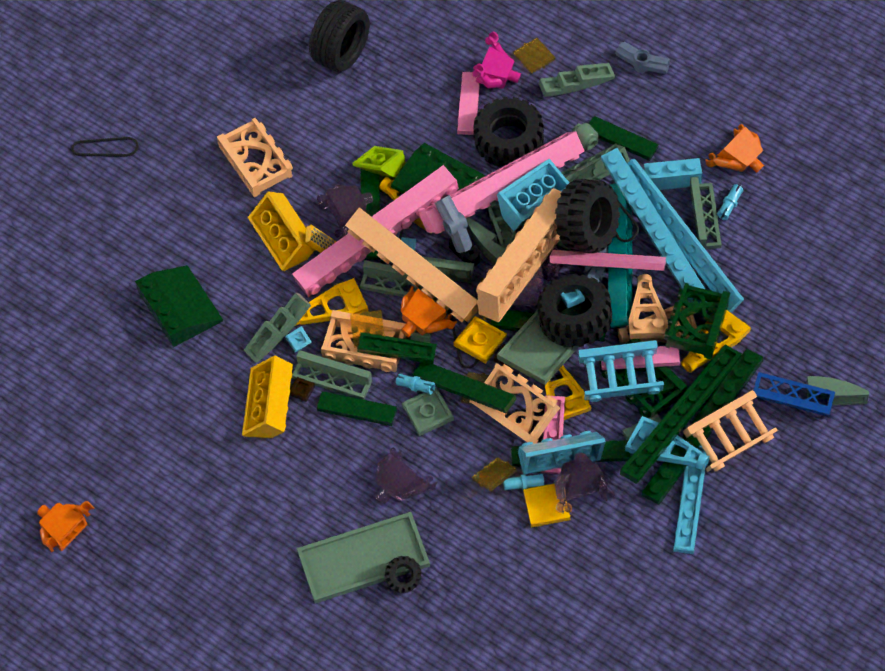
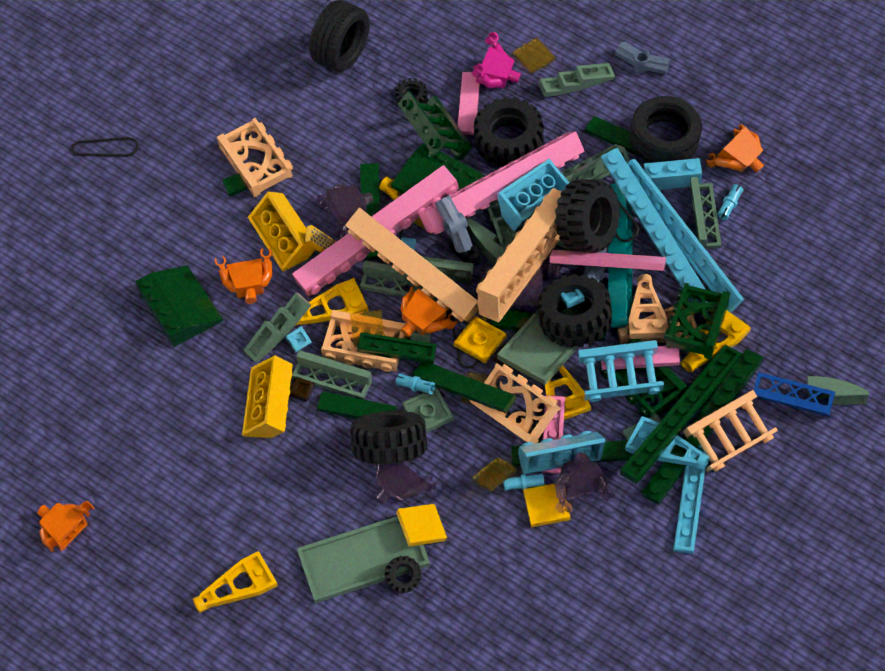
(234, 184): none -> dark green tile
(247, 277): none -> orange torso
(258, 572): none -> yellow plate
(382, 161): lime slope -> none
(388, 437): none -> black tyre
(412, 86): none -> black tyre
(421, 525): none -> yellow tile
(435, 125): none -> dark green fence
(587, 135): sand green head -> none
(667, 110): none -> black tyre

